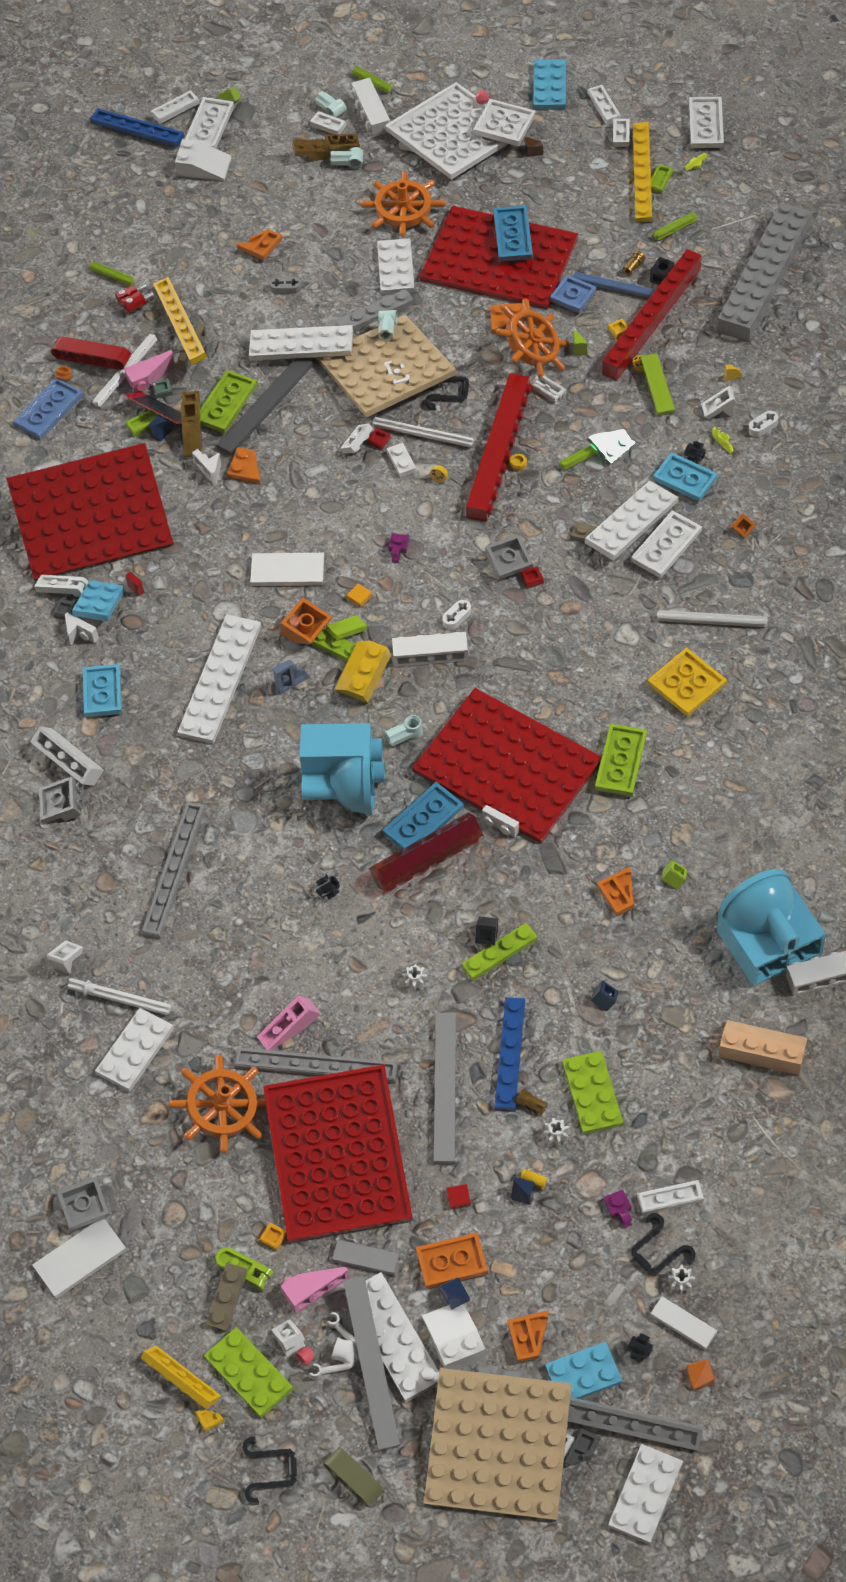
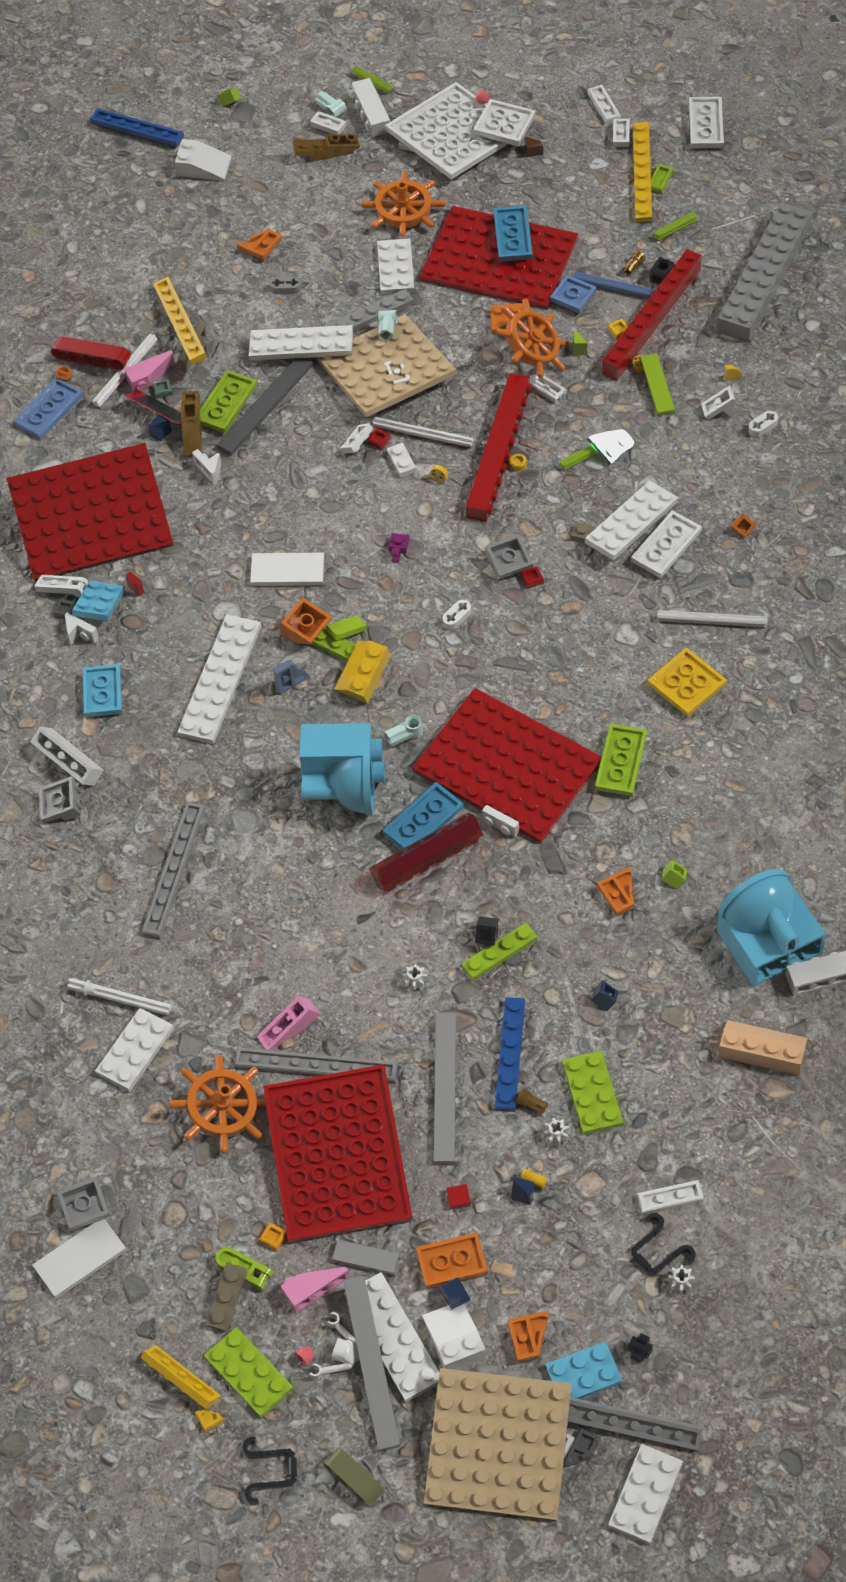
(63, 956): white slope -> none
(111, 273): lime axle -> none
(131, 298): red piece -> none
(141, 422): lime tile -> none
(175, 107): white plate -> none
(210, 121): white plate -> none
(244, 466): orange wing -> none
(289, 1337): white slope -> none
(327, 886): black gear -> none
(352, 158): light aqua piece -> none
(359, 595): light orange tile -> none
(430, 649): white brick -> none
(437, 397): black piece -> none
(549, 84): medium azure plate -> none
(619, 1206): magenta plate -> none
(683, 1323): white tile -> none
(685, 476): medium azure plate -> none
(695, 451): black gear -> none
(696, 163): neon yellow piece -> none
(700, 1374): orange slope -> none
(723, 439): neon yellow piece -> none

